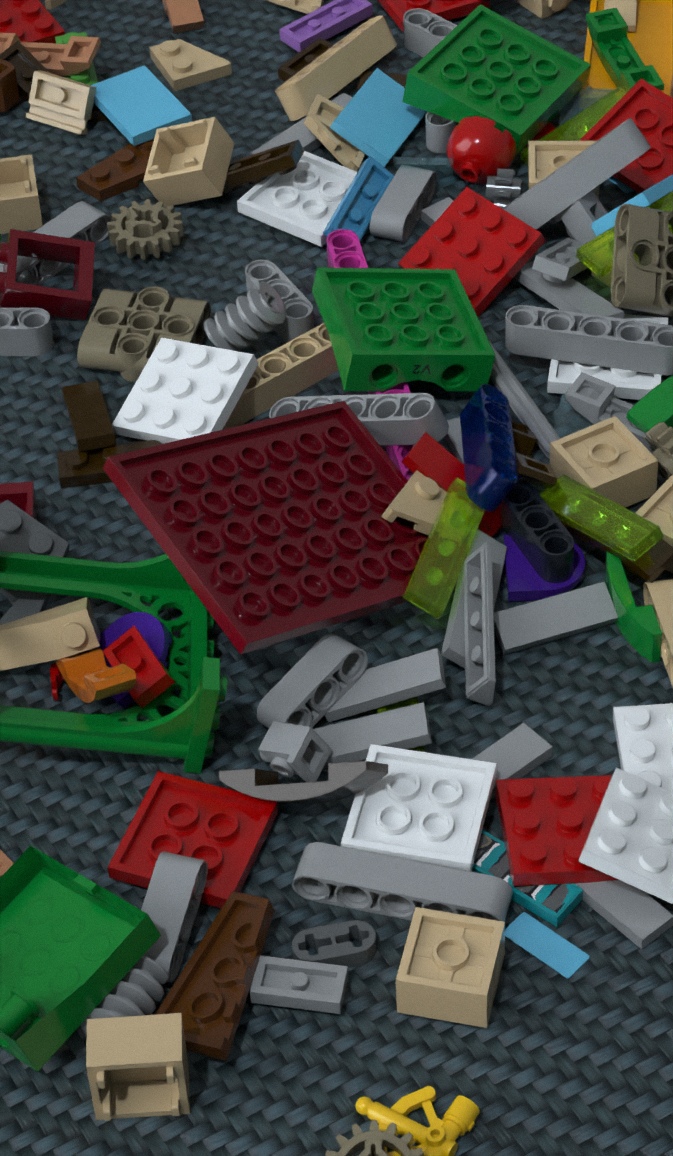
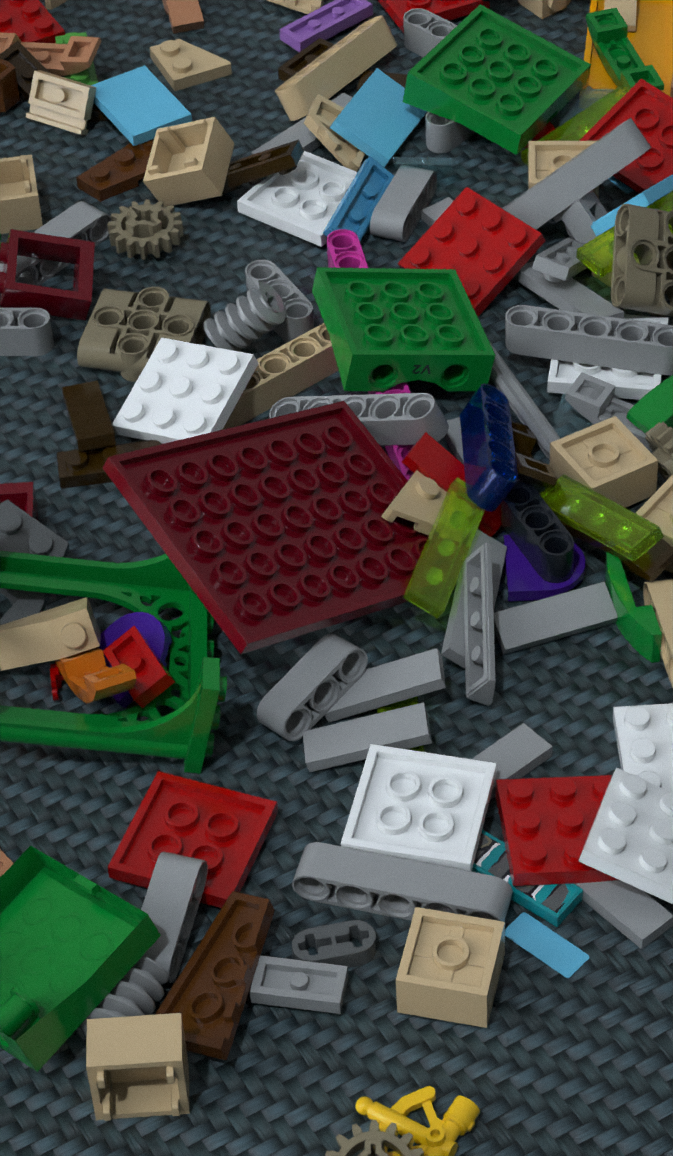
(294, 751): light grey brick -> none
(343, 781): slope -> none
(479, 149): red cylinder -> none
(503, 187): dark grey gear -> none

